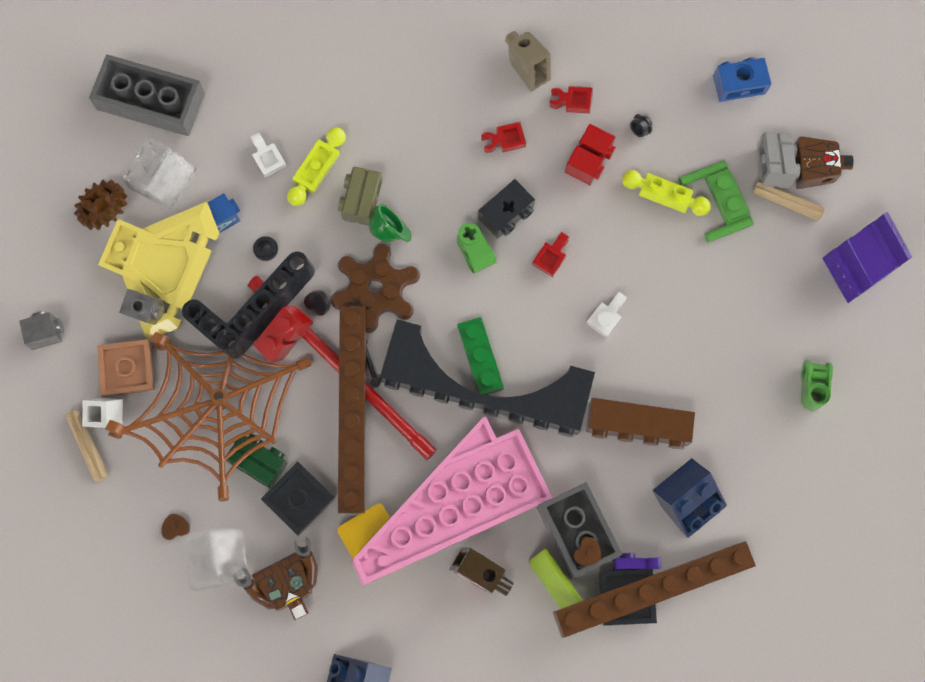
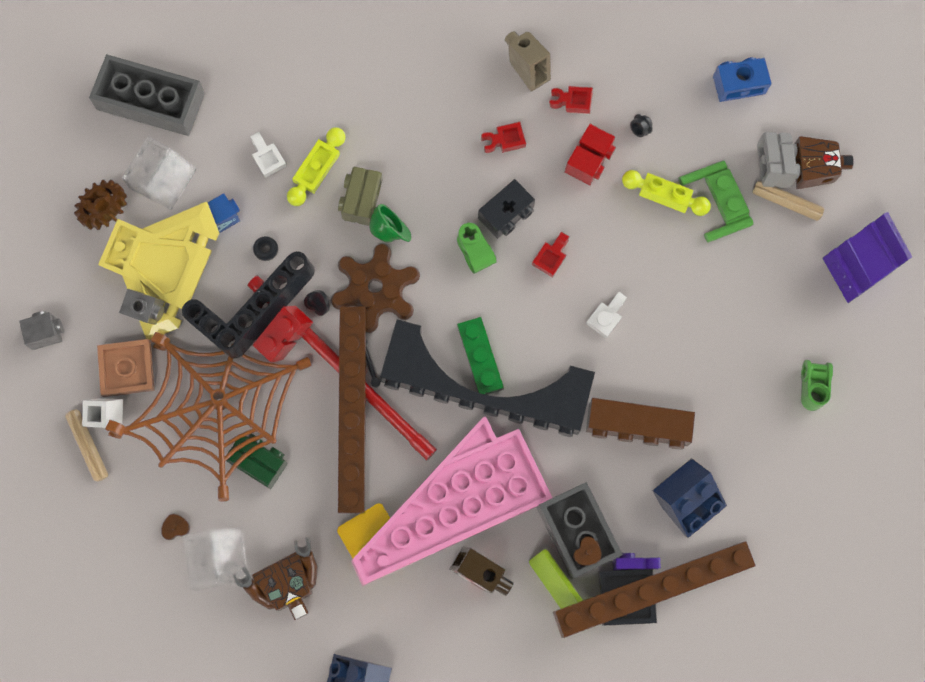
(298, 498): black plate -> none

